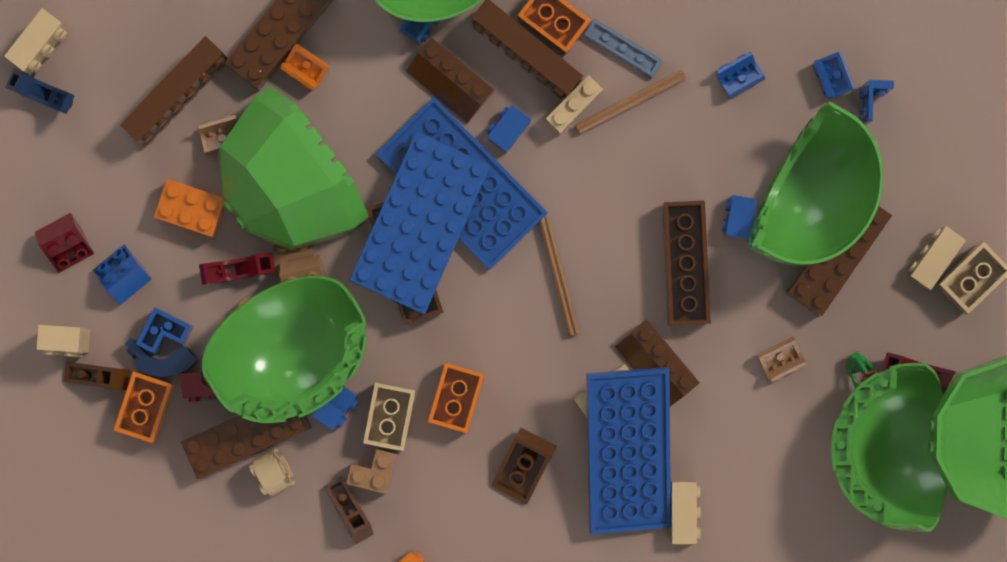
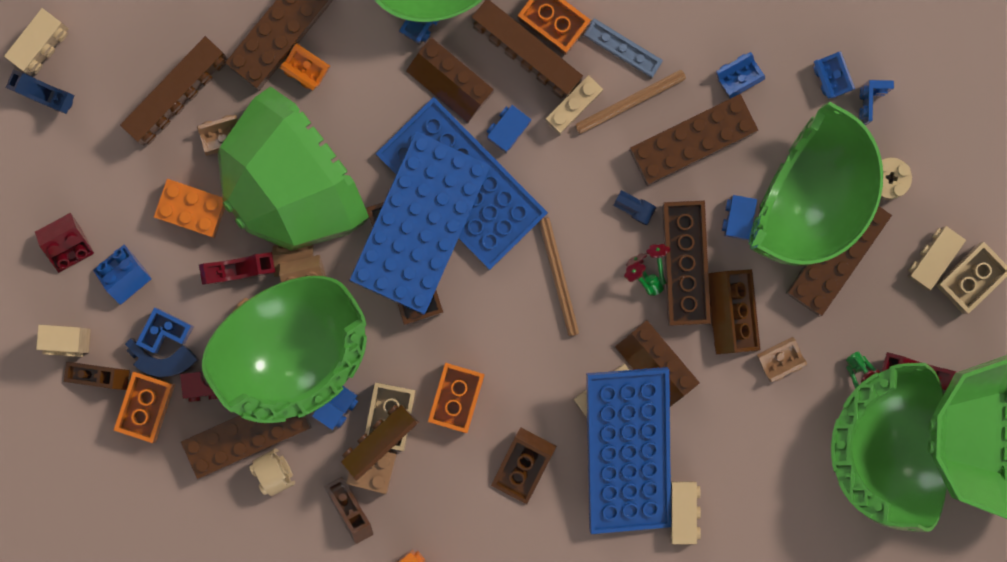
(379, 442): none -> reddish brown slope
(636, 268): none -> plant
(638, 209): none -> dark blue piece
(693, 139): none -> reddish brown brick
(733, 311): none -> reddish brown slope
(902, 178): none -> tan brick

